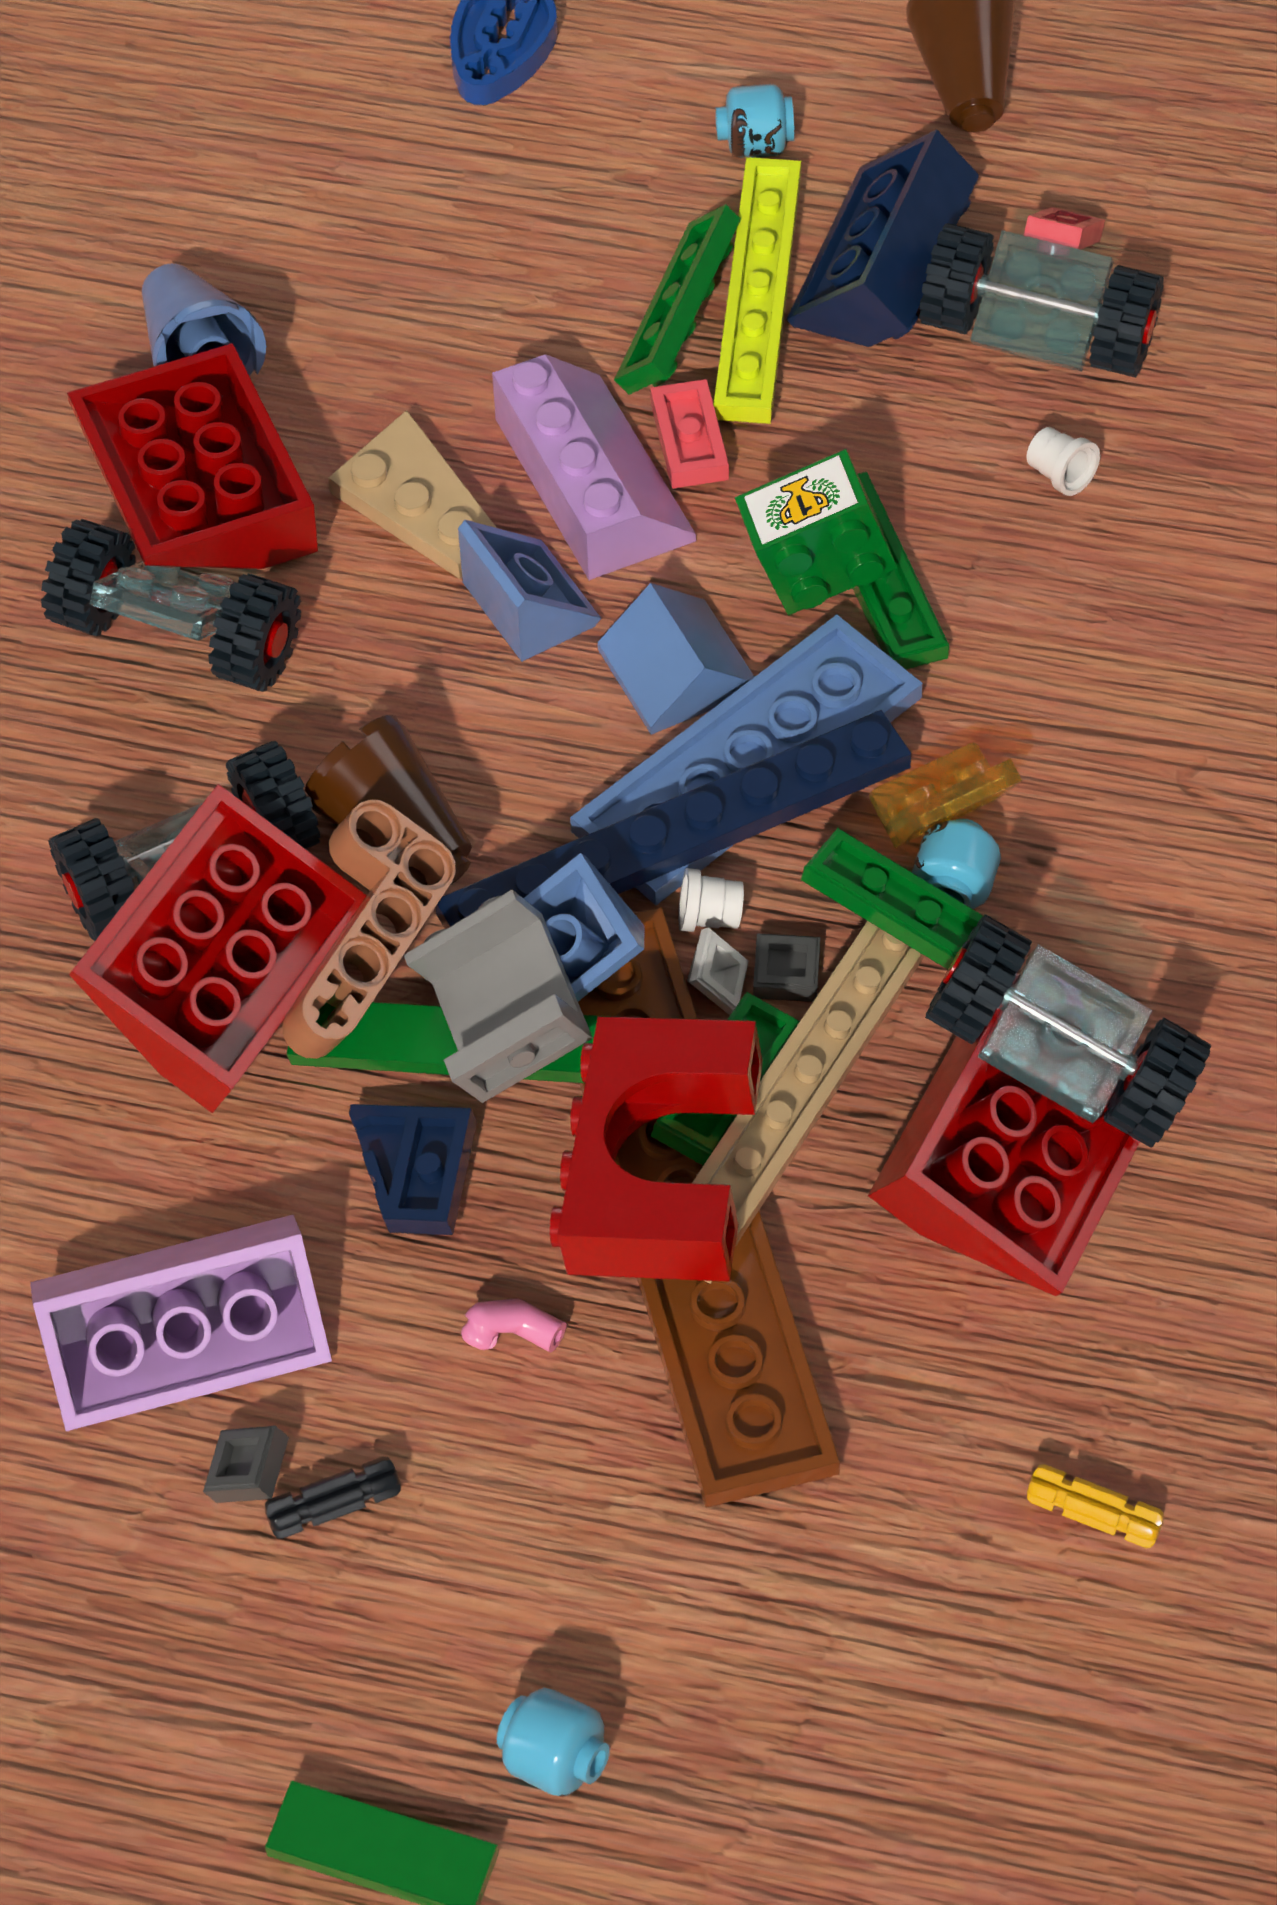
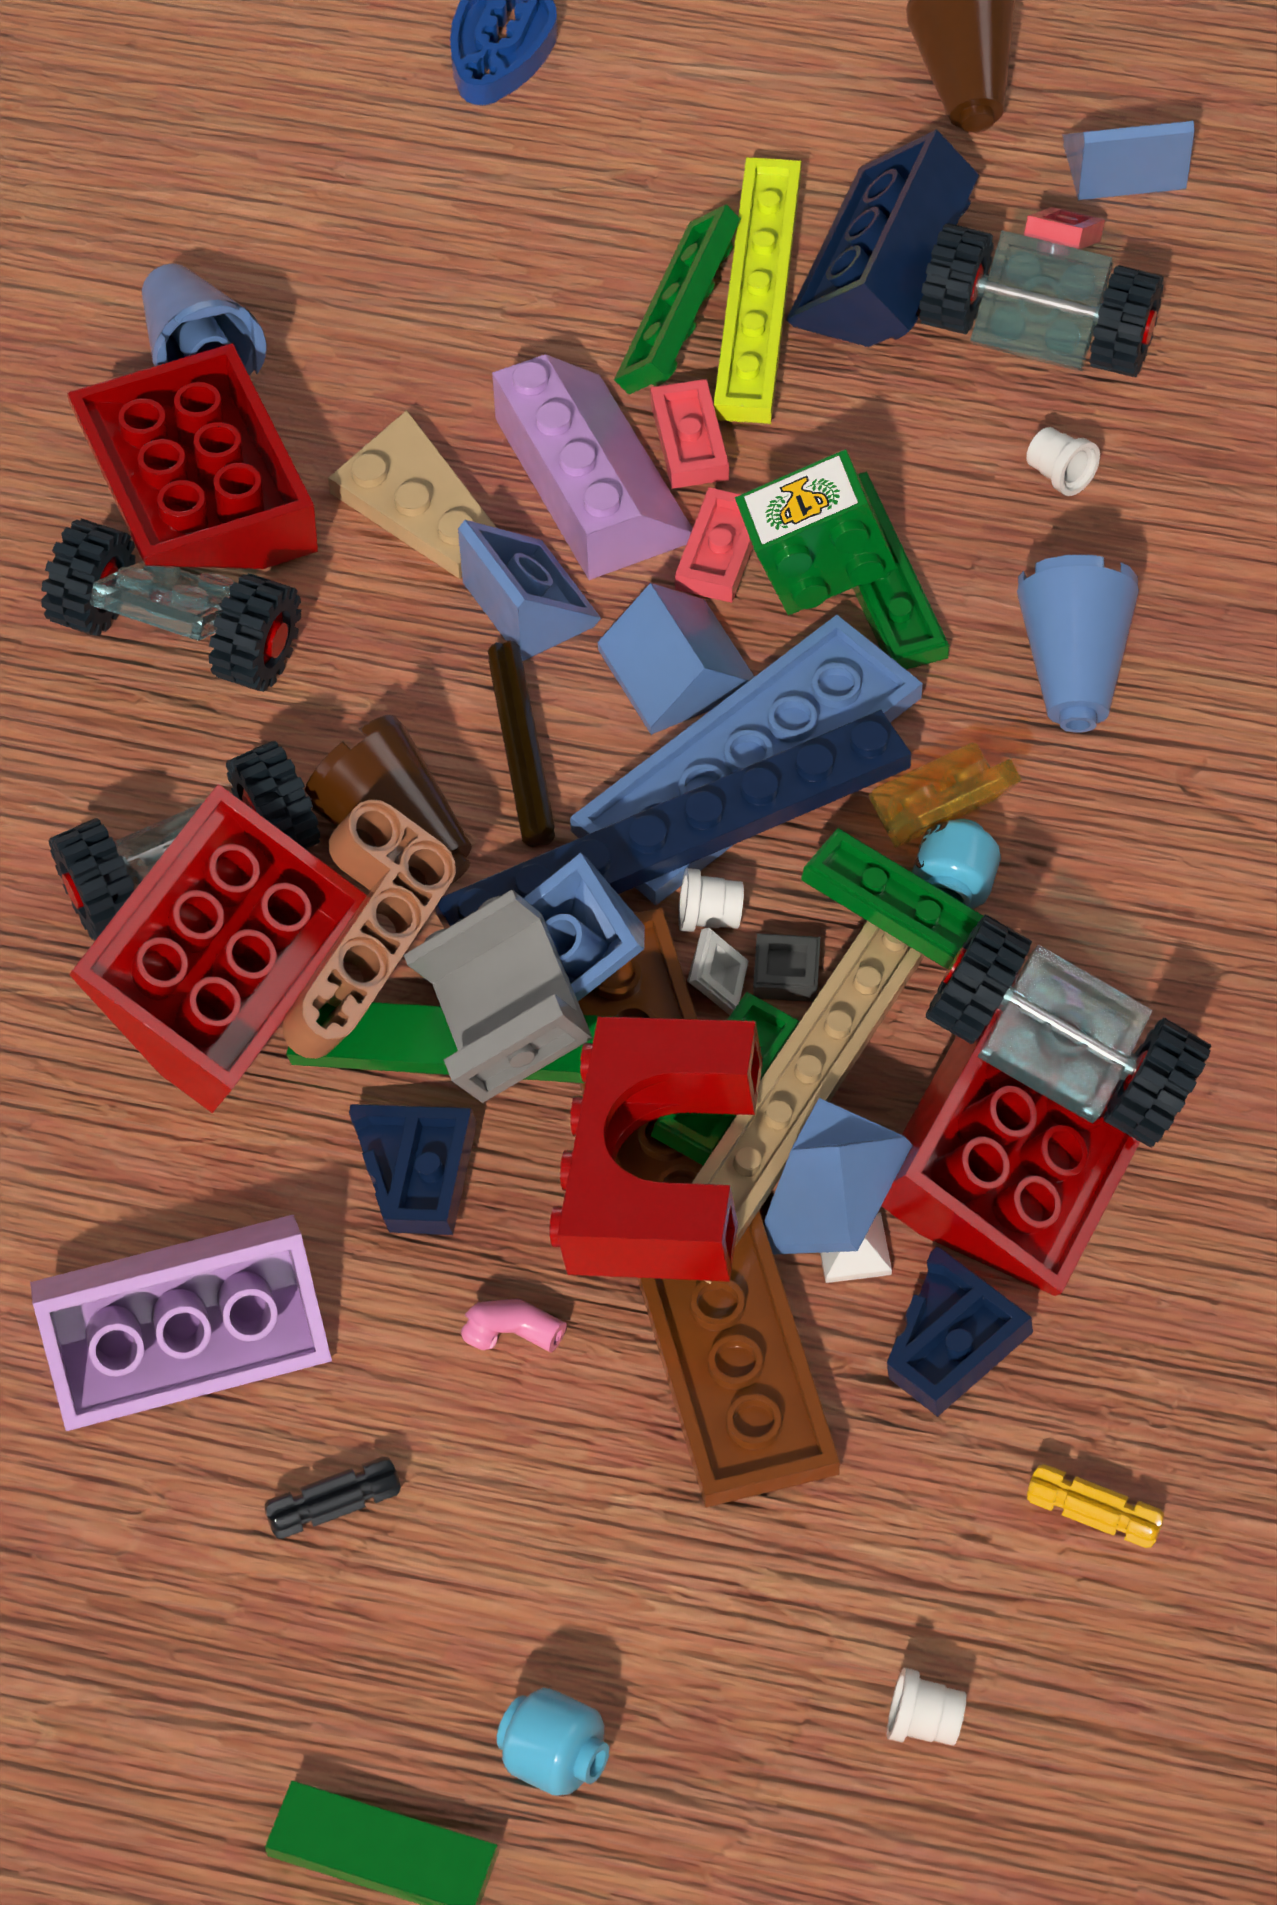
(246, 1464): dark grey tile -> none
(521, 744): none -> dark brown axle
(715, 549): none -> coral plate
(755, 121): medium azure head -> none
(833, 1182): none -> medium blue slope
(867, 1262): none -> white slope
(925, 1710): none -> white piece
(953, 1334): none -> dark blue wing
(1077, 634): none -> medium blue cone
(1130, 159): none -> medium blue slope

